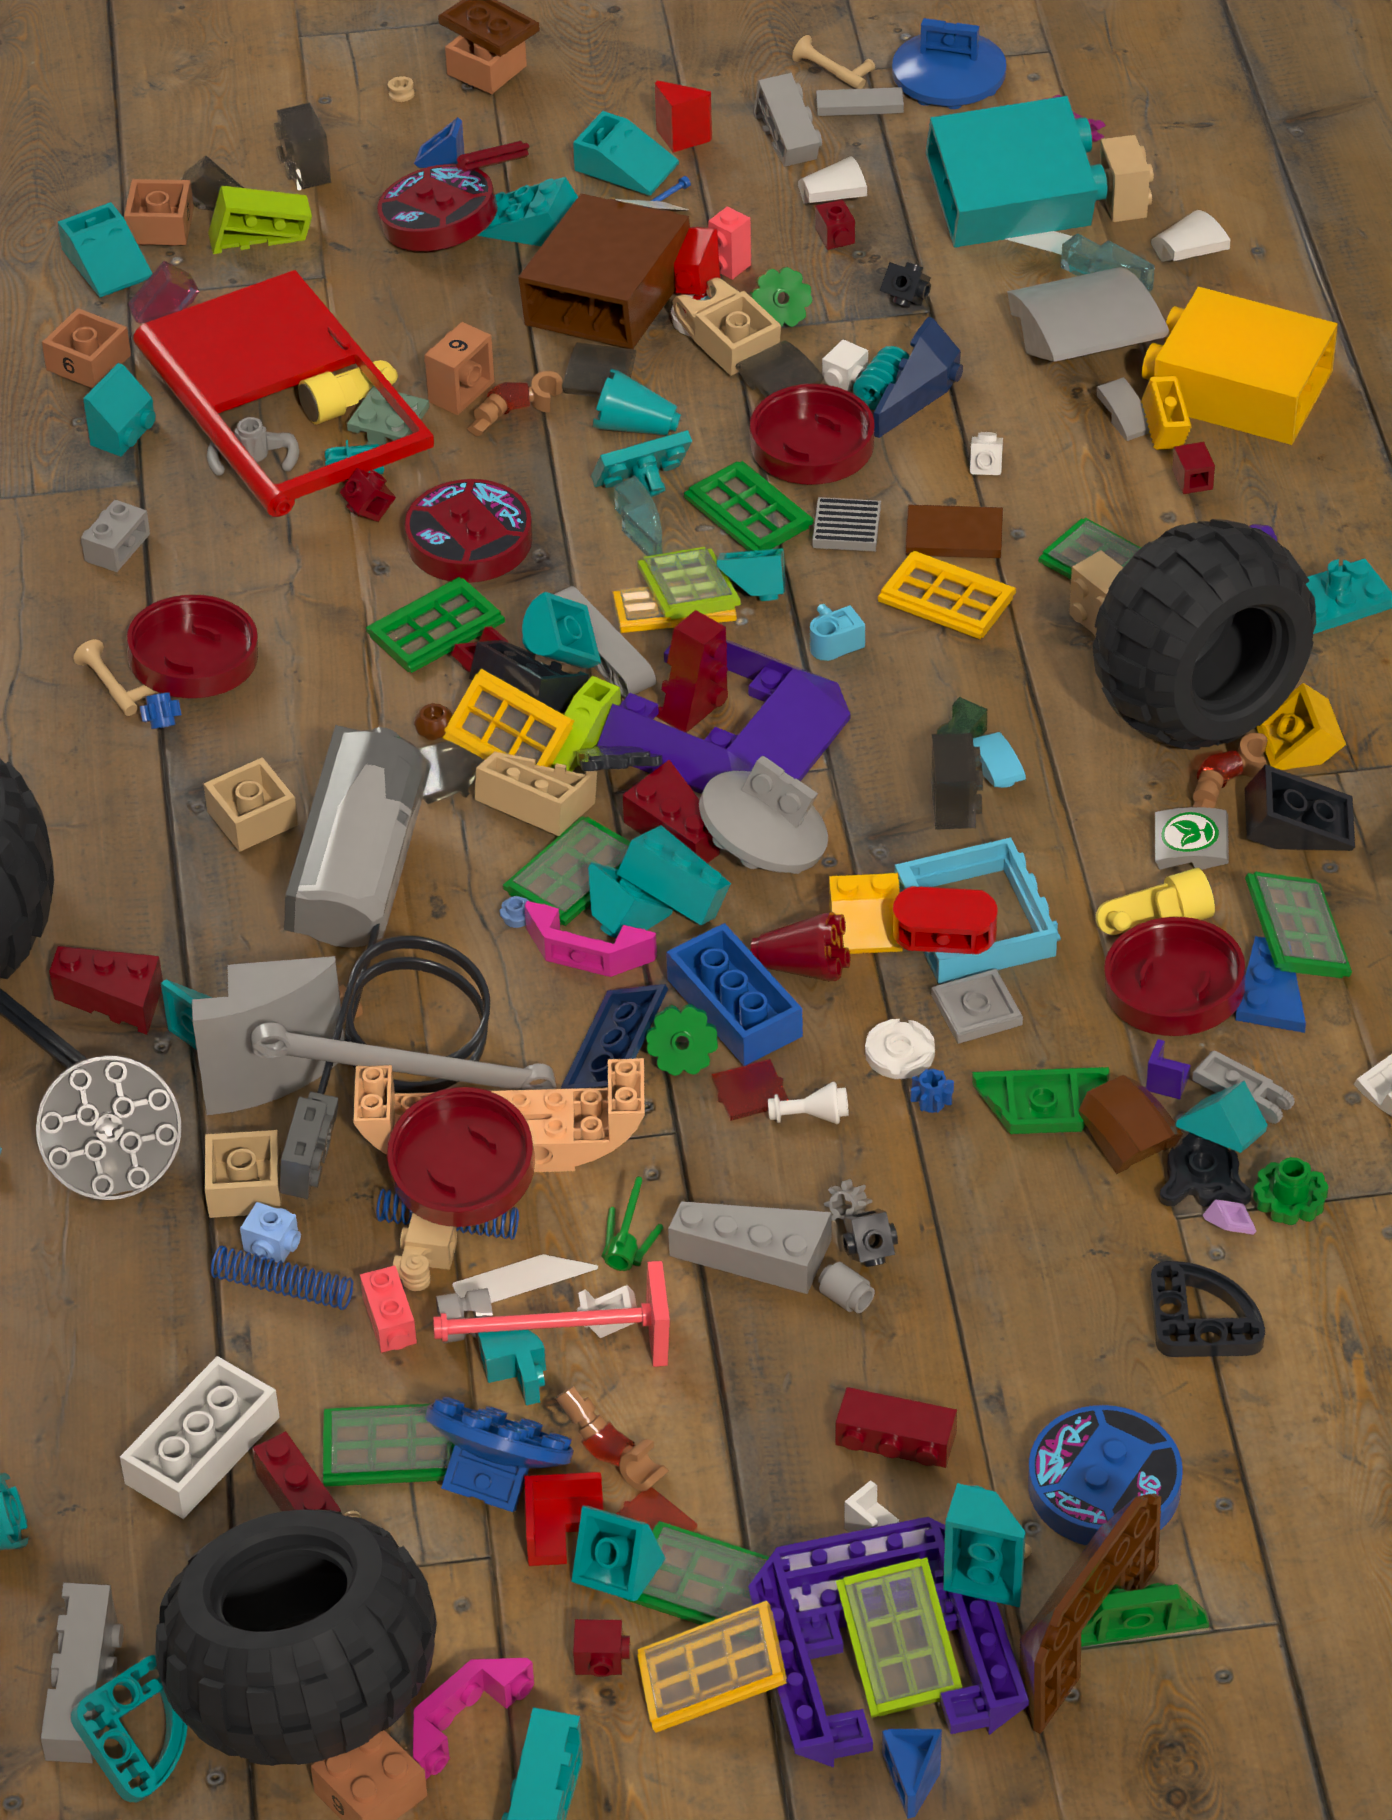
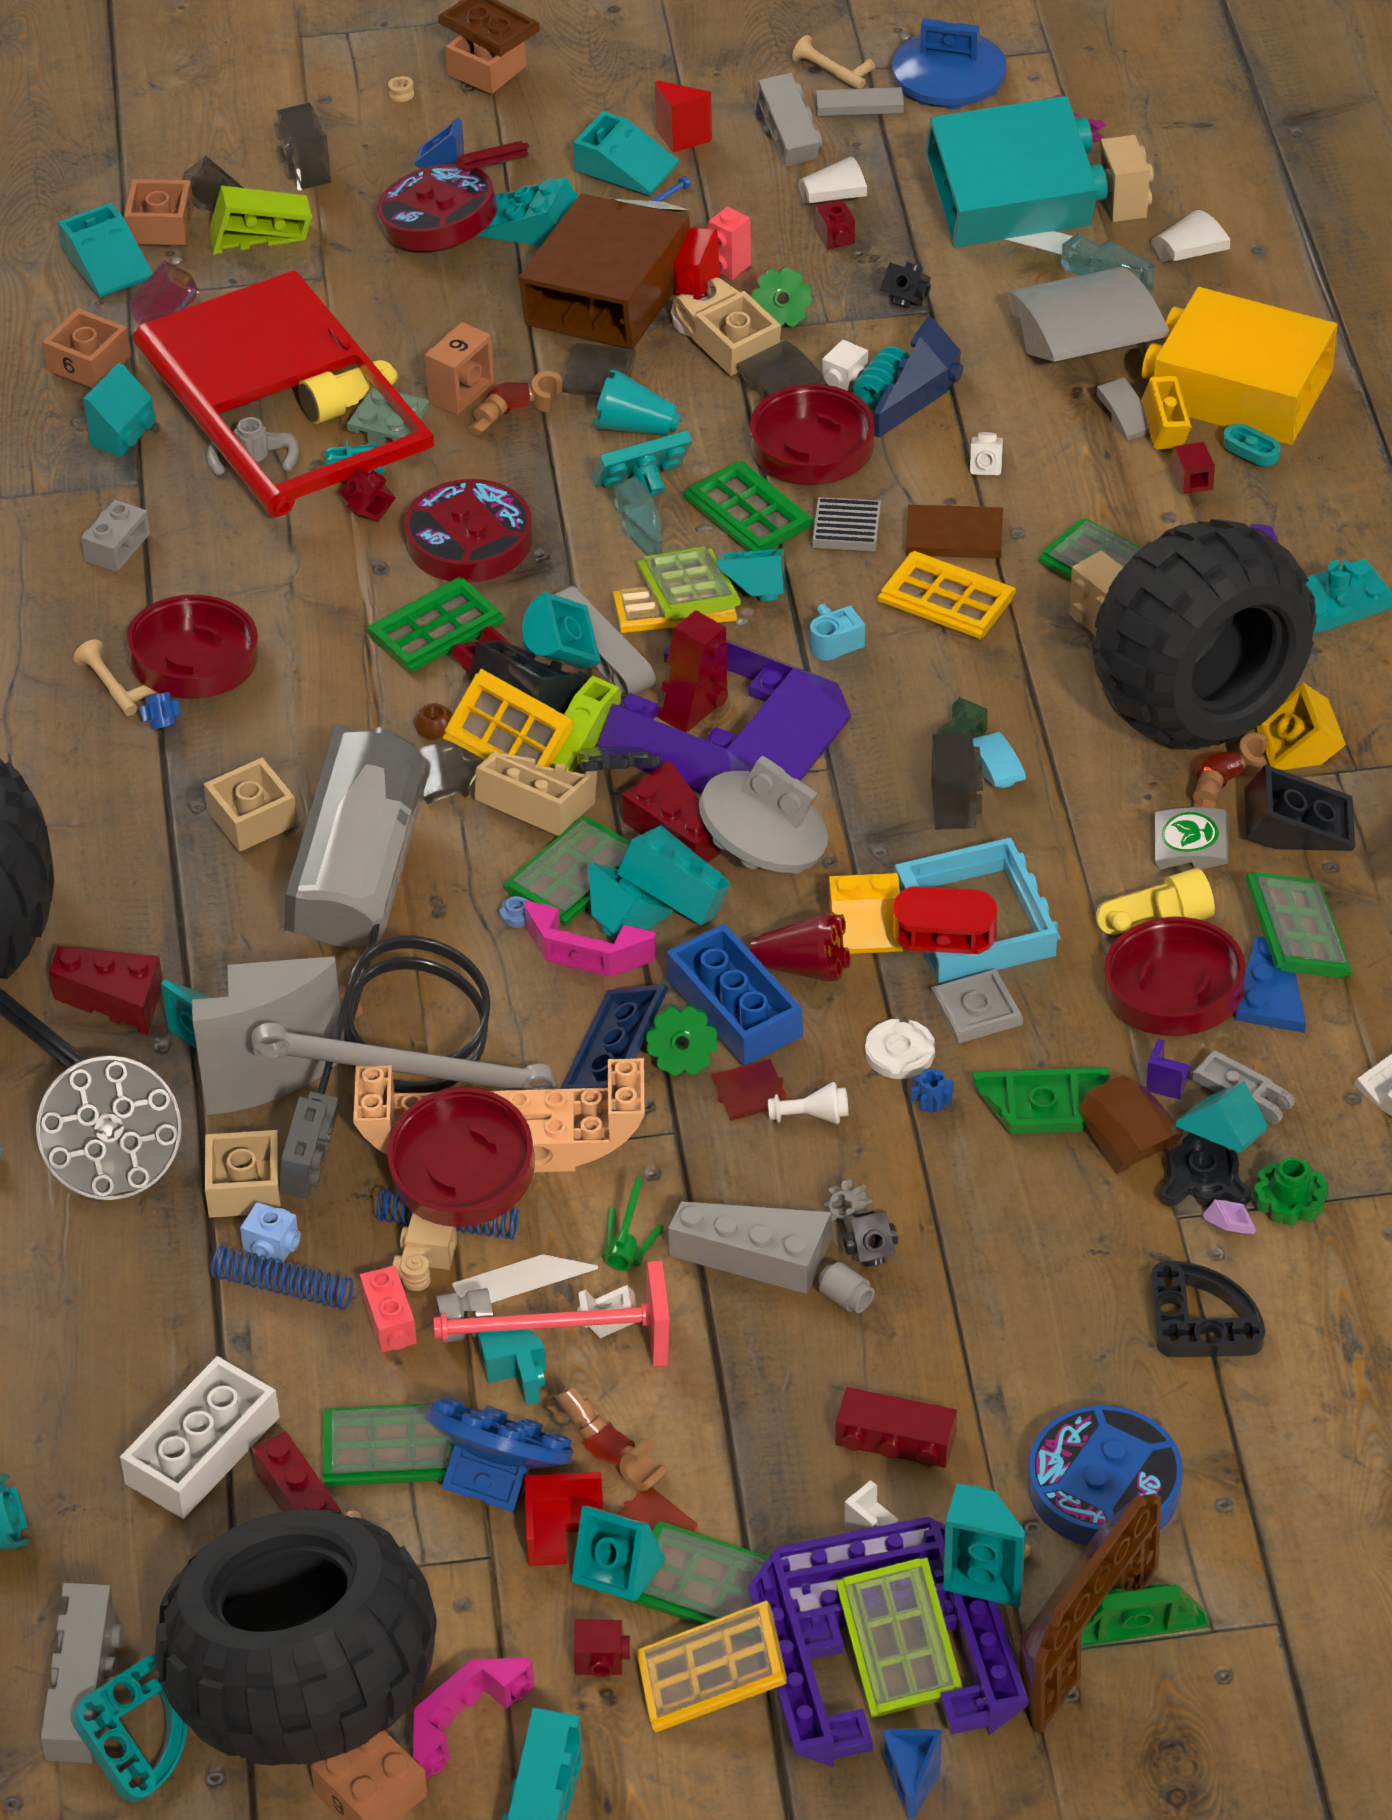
(1252, 444): none -> teal plate

